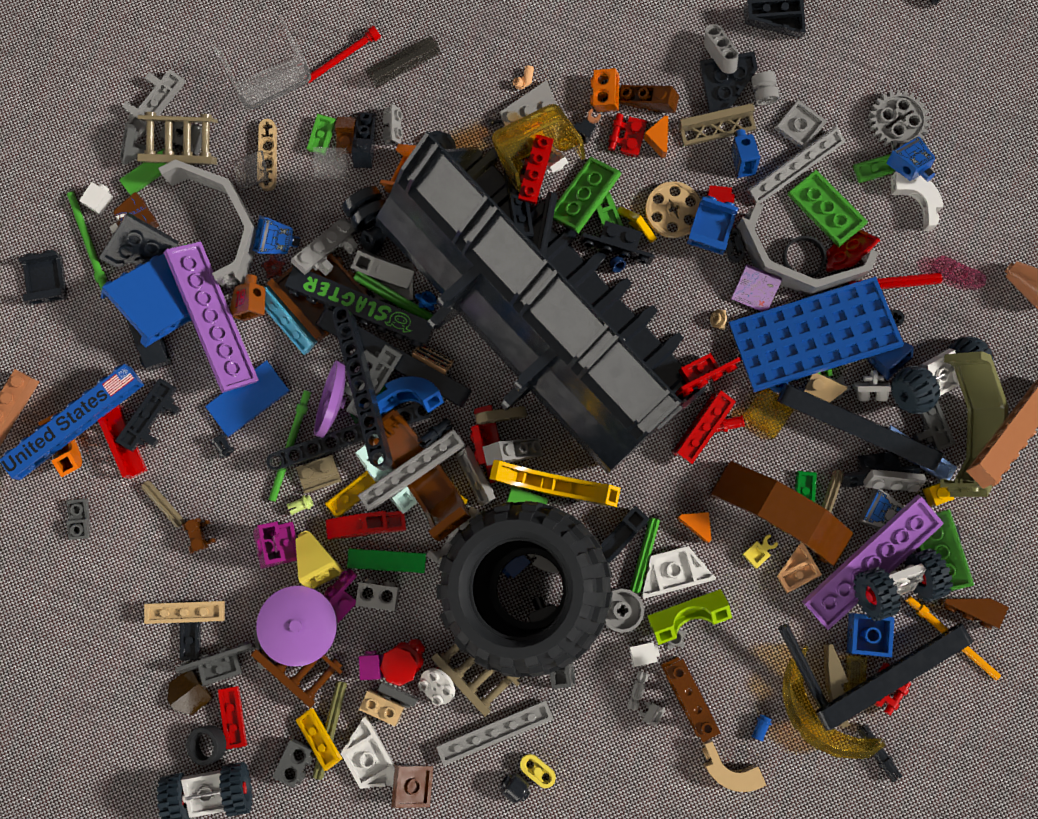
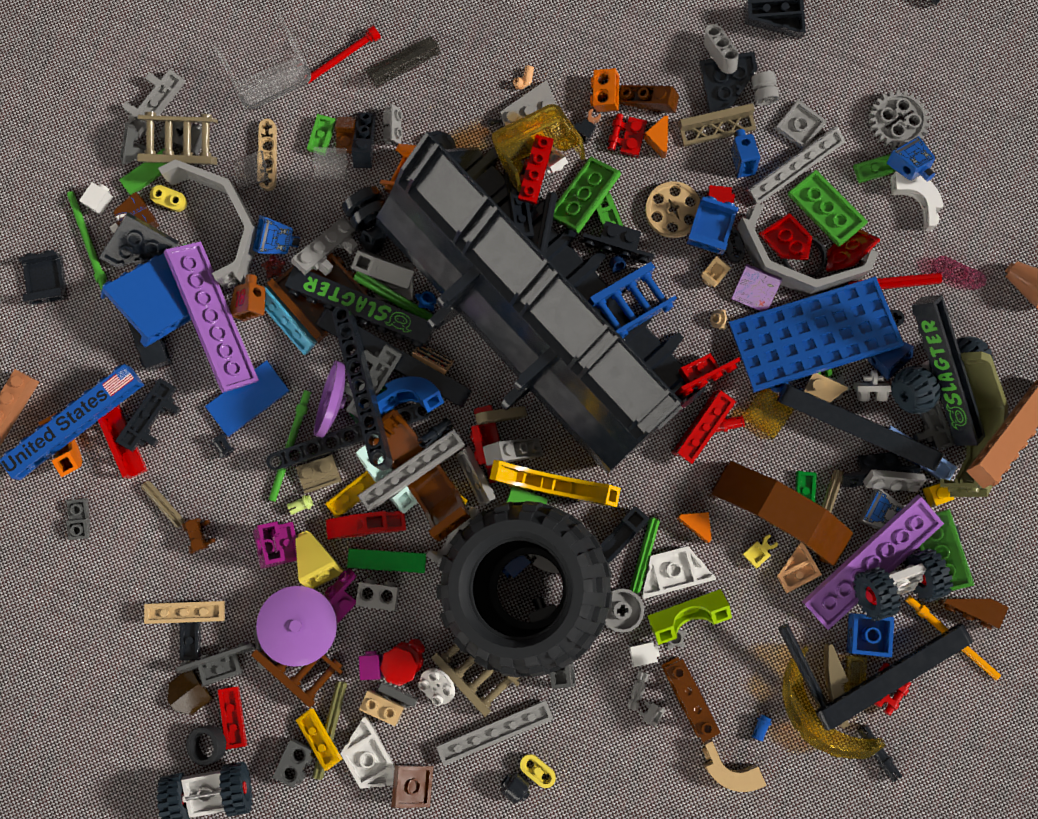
(167, 198): none -> light yellow plate
(630, 282): none -> blue fence
(637, 223): yellow tile -> none
(715, 272): none -> tan bracket
(788, 238): none -> red tile
(949, 370): none -> black brick

